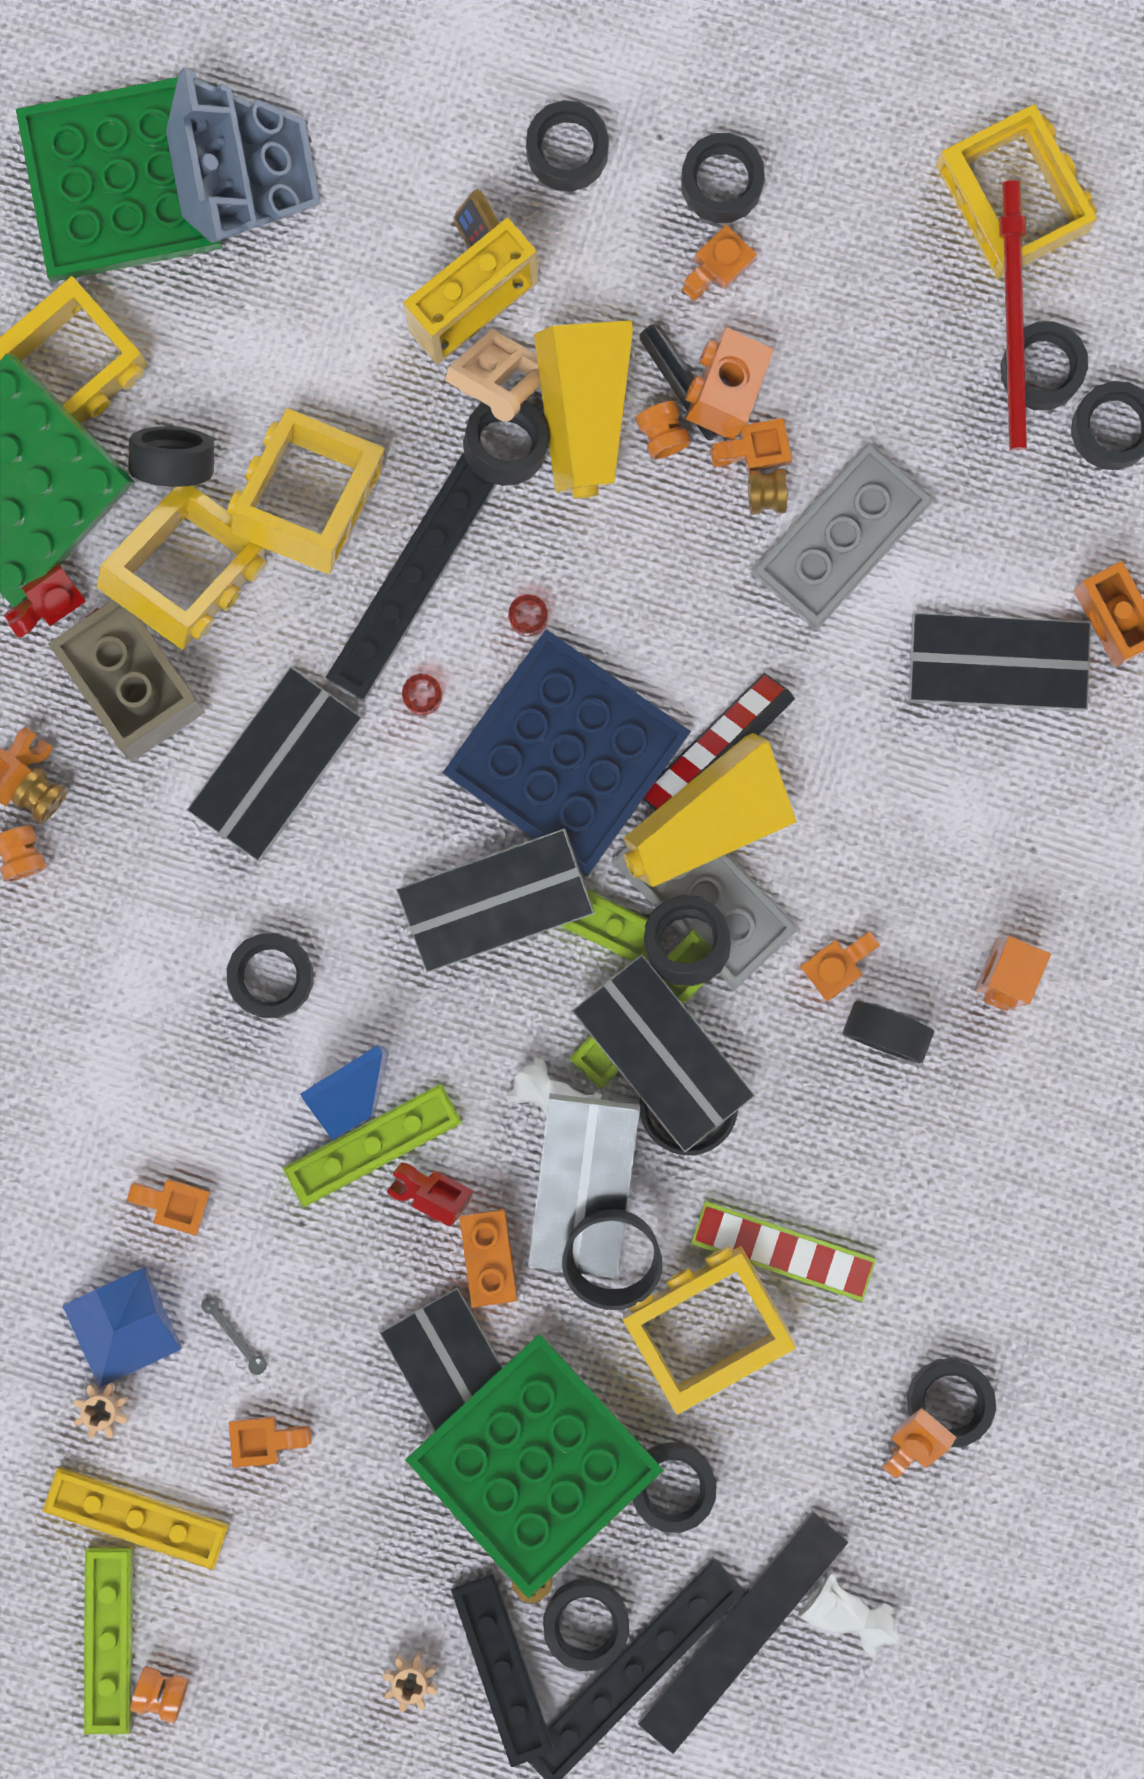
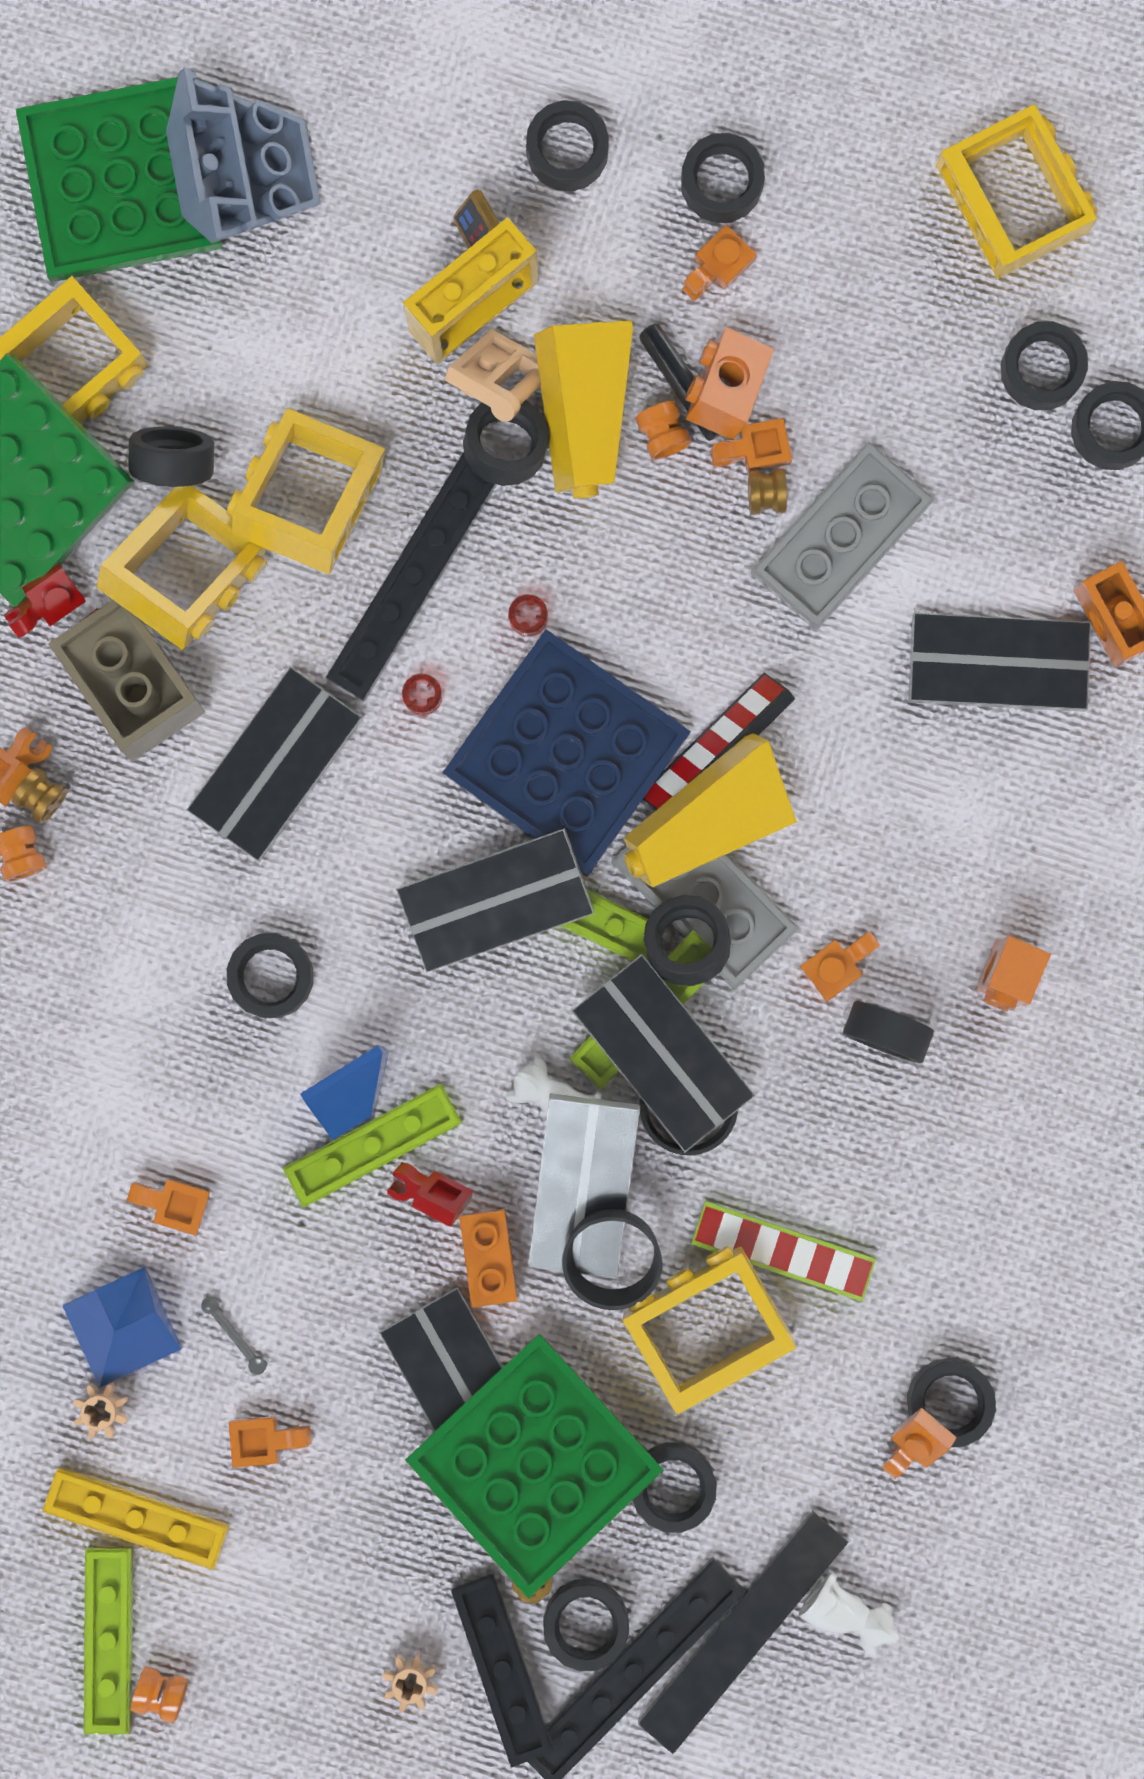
(1012, 229): red bar -> none

